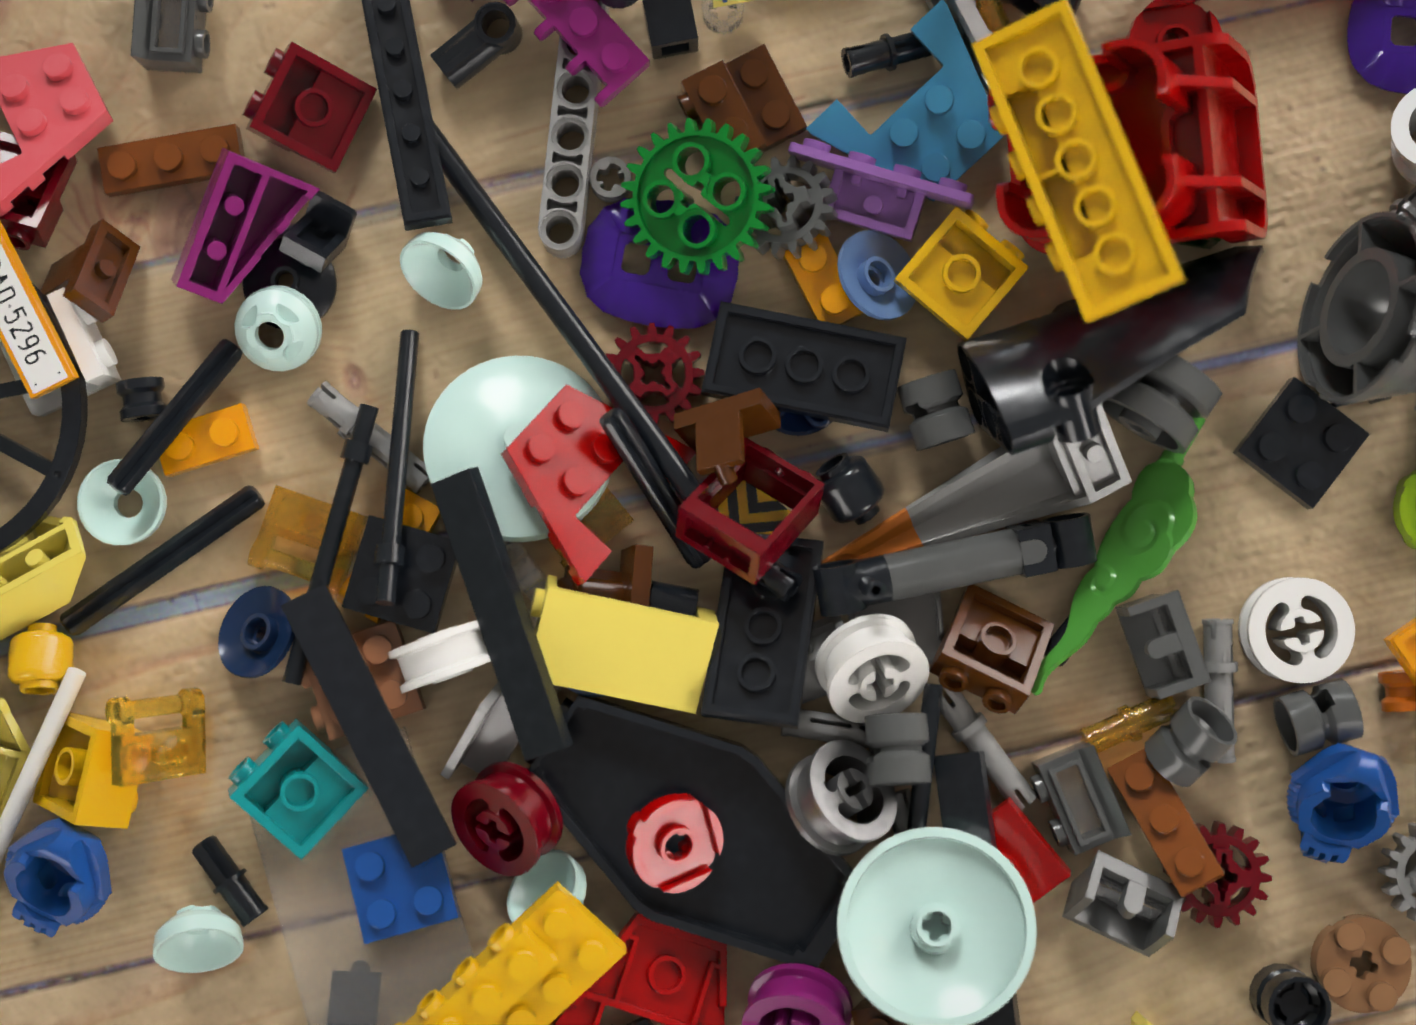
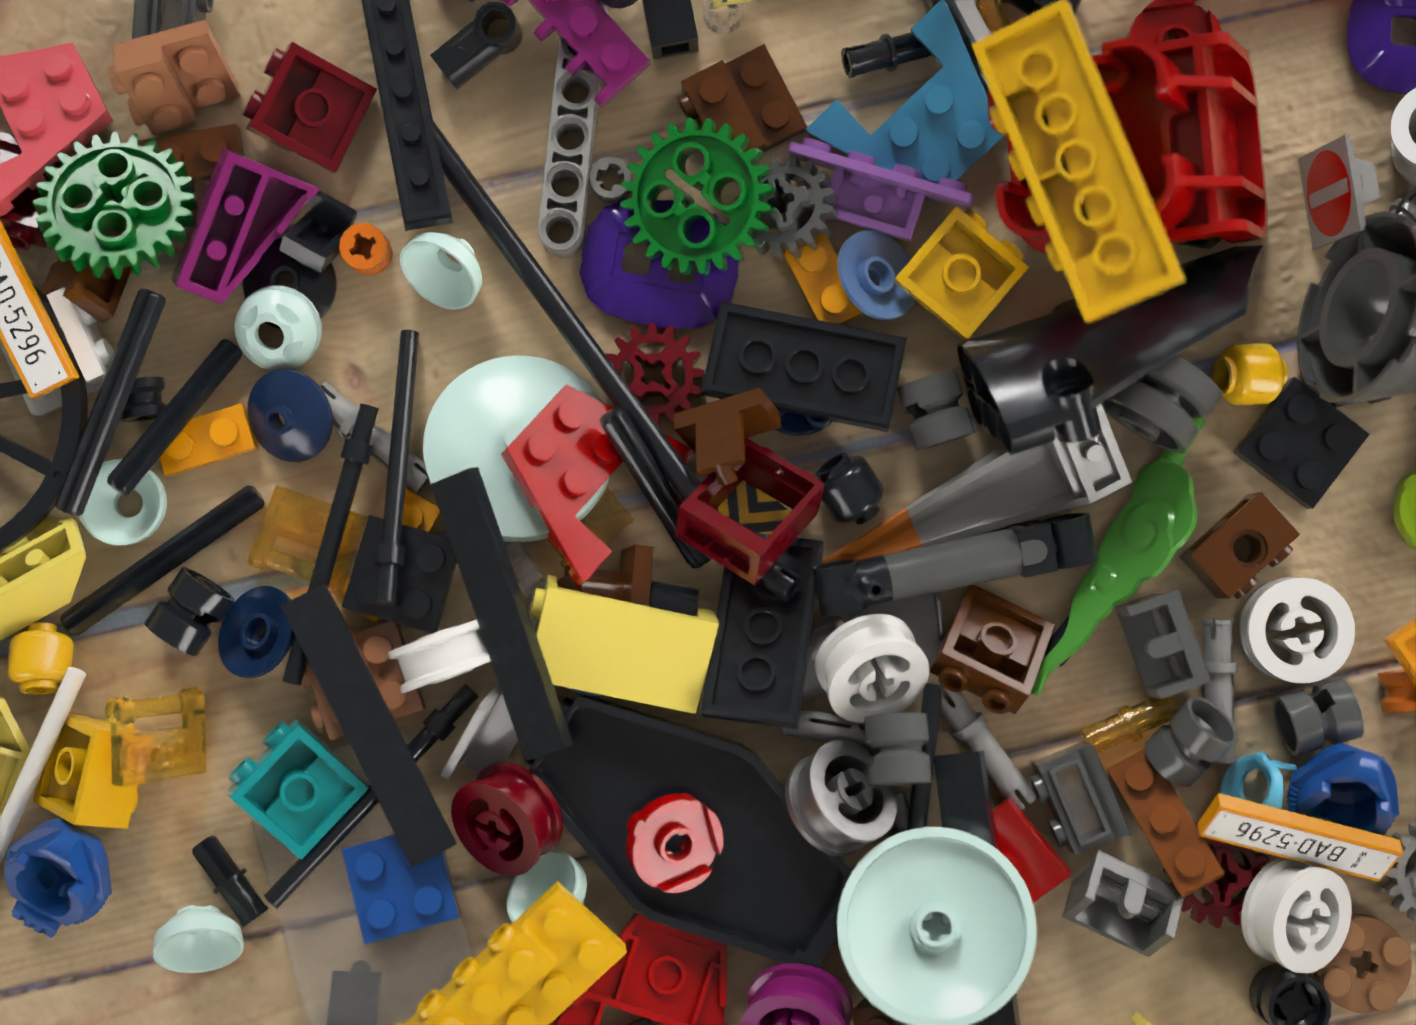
(110, 402): none -> black axle
(115, 205): none -> green gear
(172, 76): none -> nougat plate
(189, 611): none -> black wheel
(304, 410): none -> dark blue dish
(371, 257): none -> orange wheel
(437, 726): none -> black bar
(1213, 556): none -> reddish brown brick
(1235, 775): none -> medium azure piece
(1250, 374): none -> yellow head
(1296, 915): none -> white wheel
(1299, 837): none -> tile
(1336, 191): none -> light grey piece

